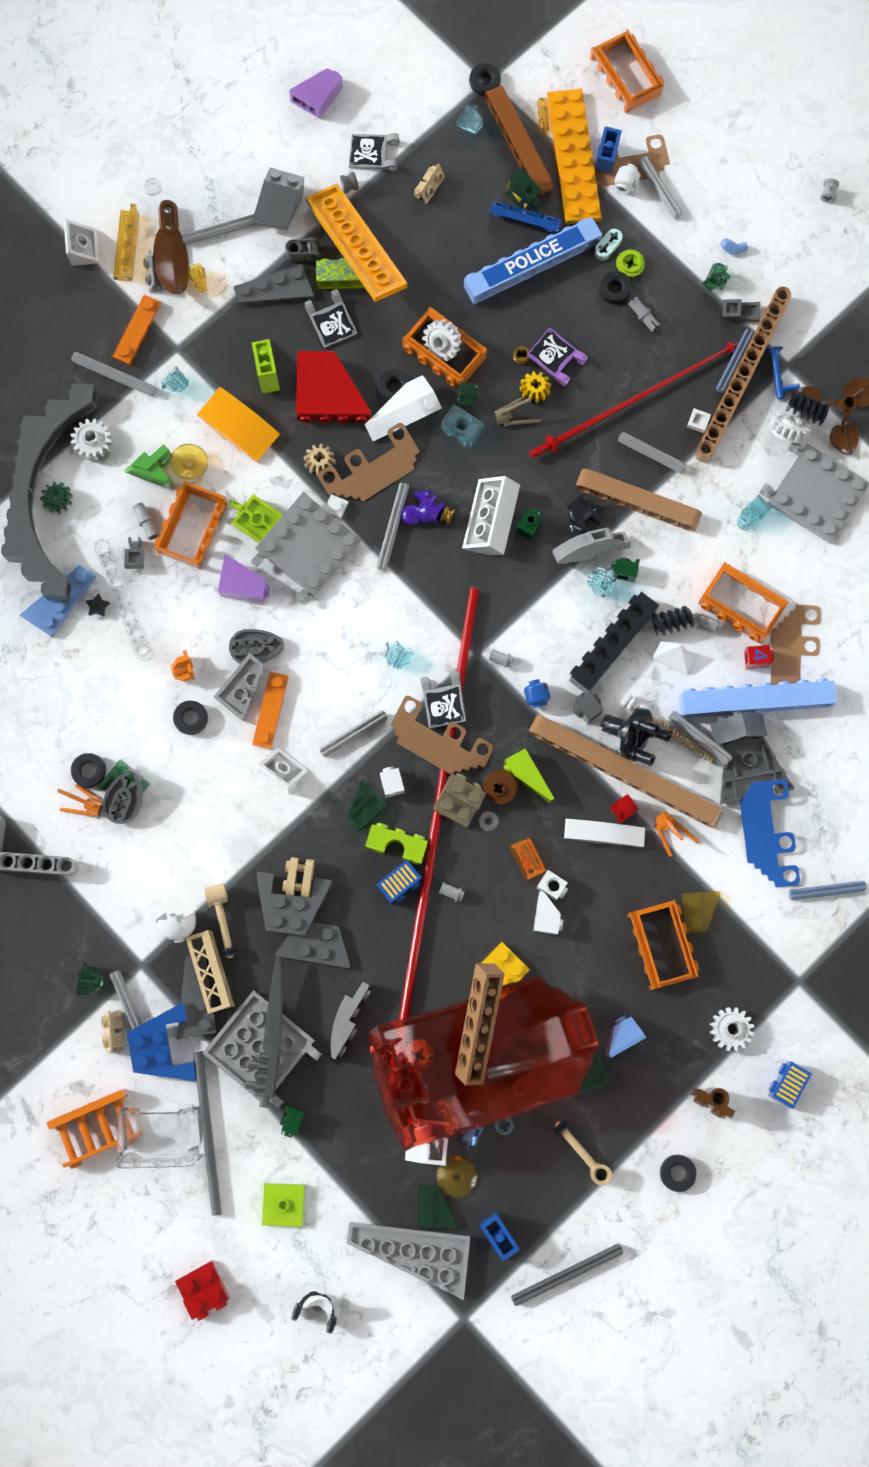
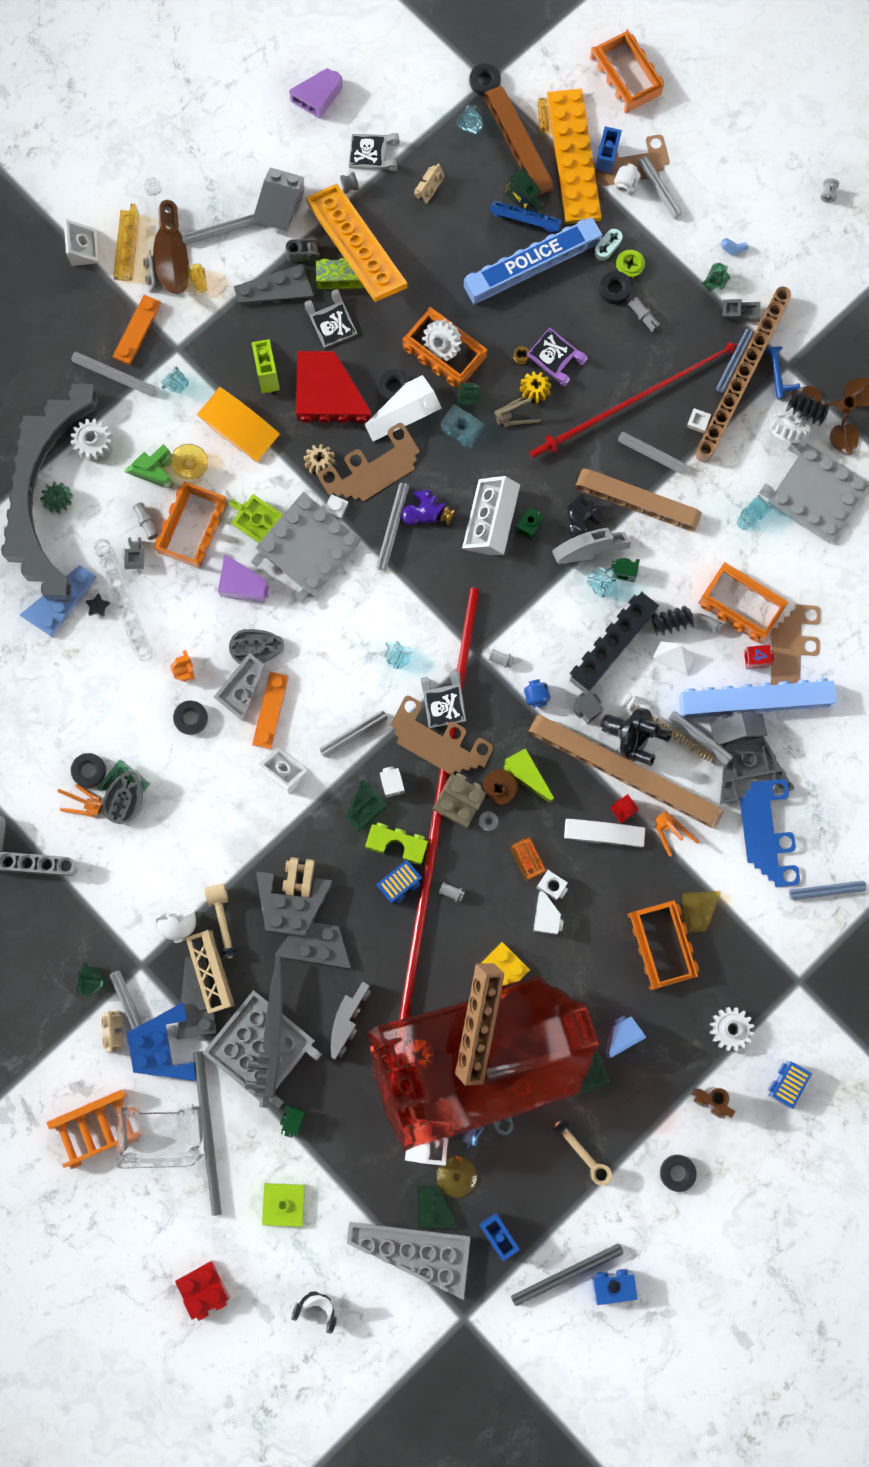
(625, 1292): none -> blue brick

